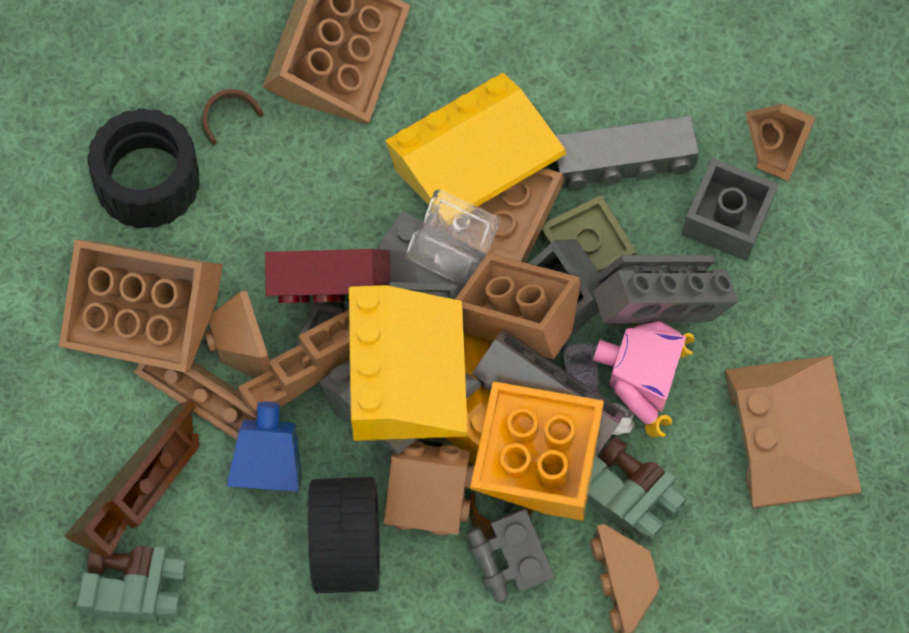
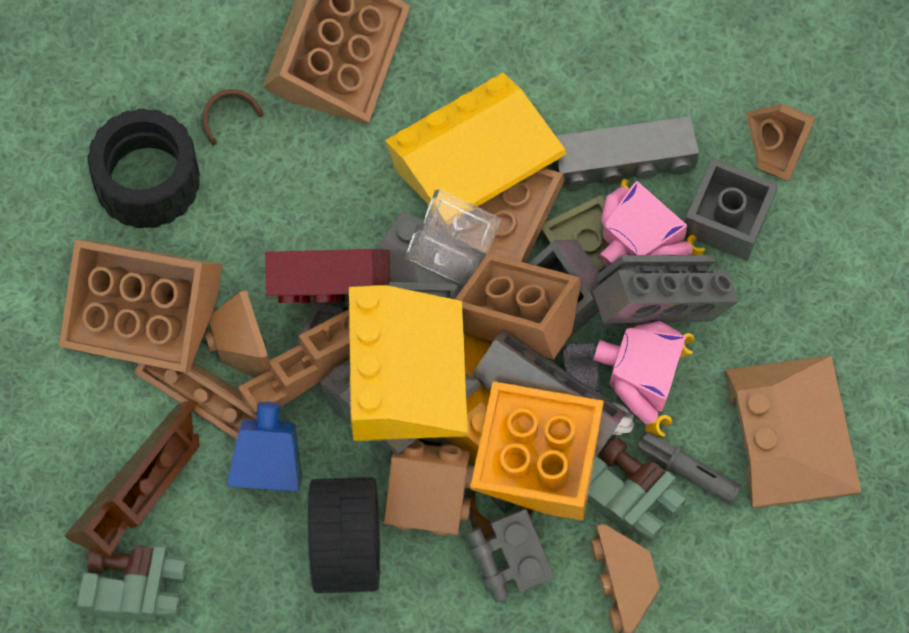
(642, 226): none -> bright pink torso
(688, 467): none -> dark grey axle

